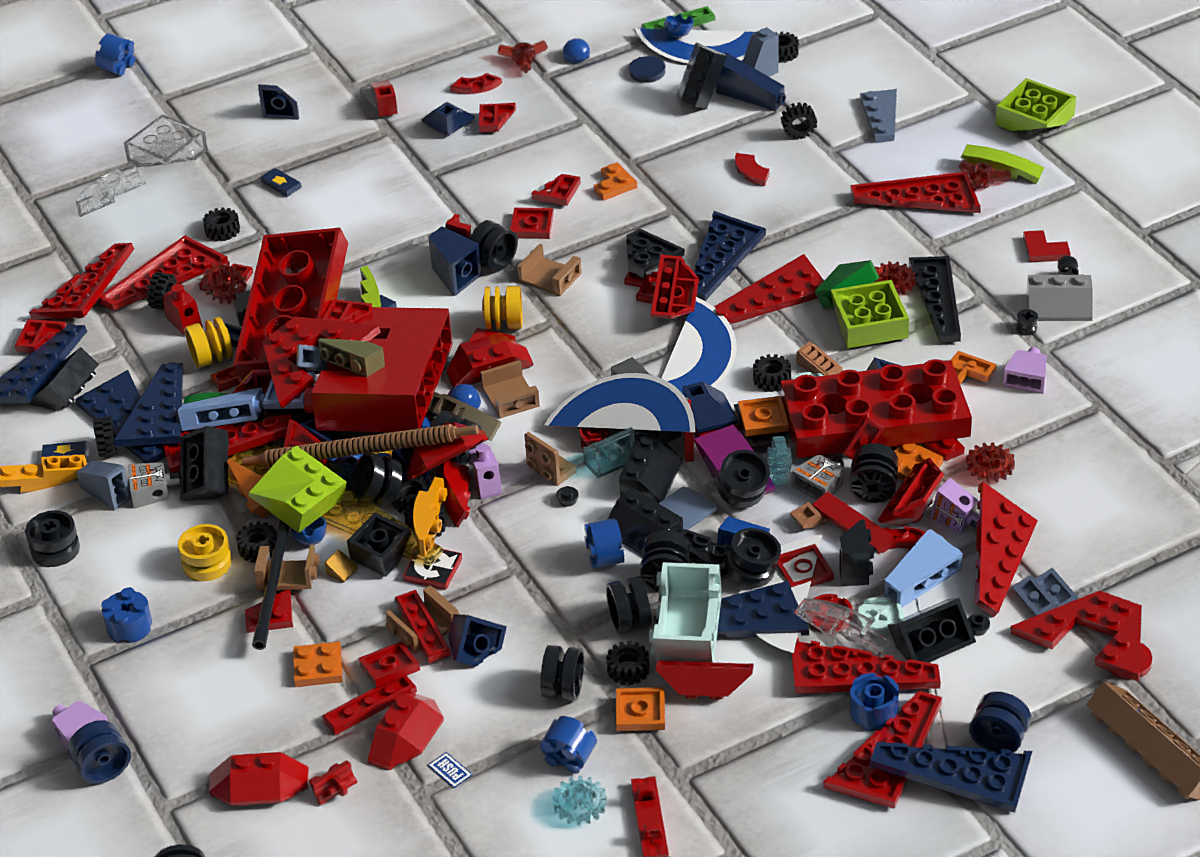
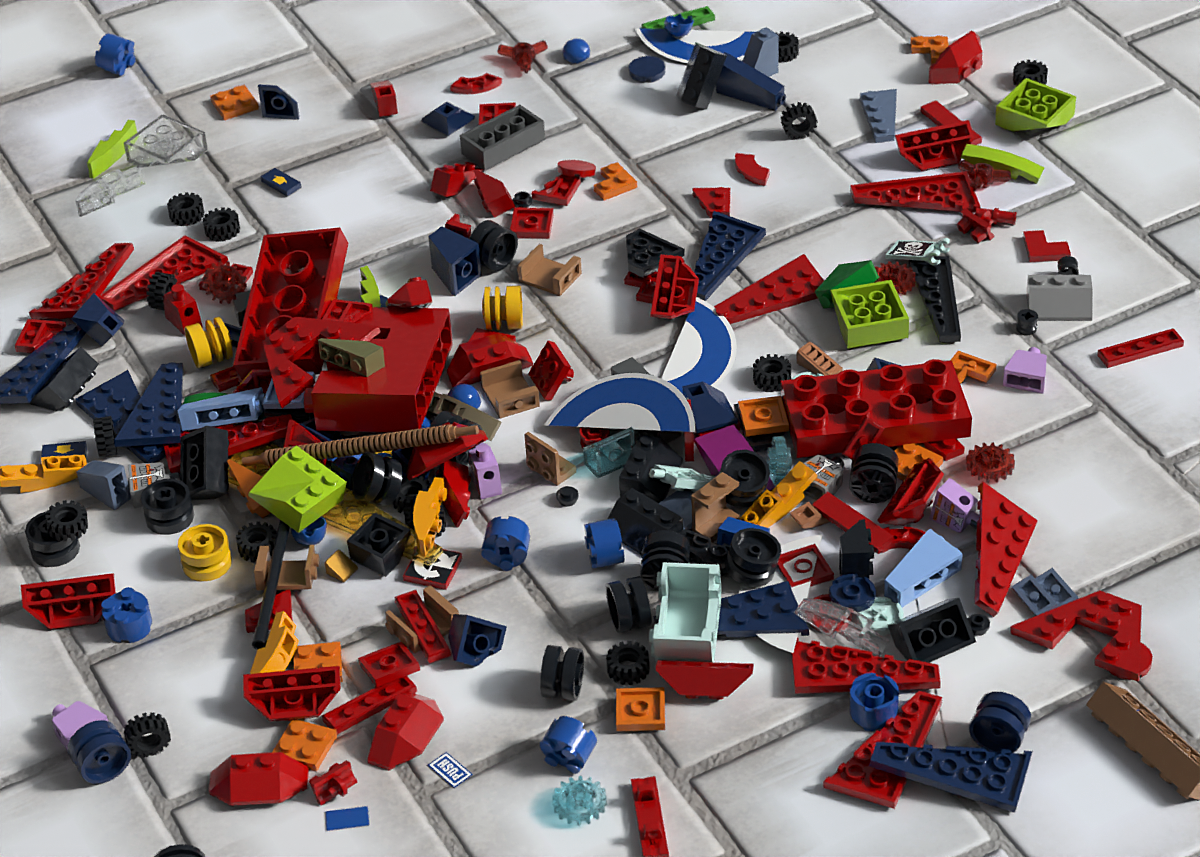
(66, 529): none -> black tyre
(68, 601): none -> red wedge
(98, 319): none -> dark blue slope
(110, 151): none -> lime slope
(151, 743): none -> black tyre
(167, 506): none -> black wheel
(185, 209): none -> black tyre
(234, 102): none -> orange plate
(279, 646): none -> light orange slope
(292, 692): none -> red wedge
(306, 743): none -> orange plate
(309, 358): sand blue slope -> none
(347, 818): none -> blue sticker
(411, 295): none -> red wedge
(453, 179): none -> red slope
(493, 194): none -> red slope
(502, 137): none -> dark grey brick
(506, 542): none -> blue brick
(522, 199): none -> black plate
(550, 370): none -> red plate
(576, 167): none -> red tile
(680, 477): none -> light aqua plate
(710, 507): none -> medium nougat panel
(714, 199): none -> red wing
(782, 499): none -> light orange slope
(852, 592): none -> dark blue tile
(918, 250): none -> flag
(931, 45): none -> orange plate
(935, 145): none -> red wedge
(941, 116): none -> red tile
(957, 60): none -> red wedge
(979, 222): none -> red hips
(1001, 216): none -> red pin
(1030, 70): none -> black tyre
(1140, 348): none -> red tile

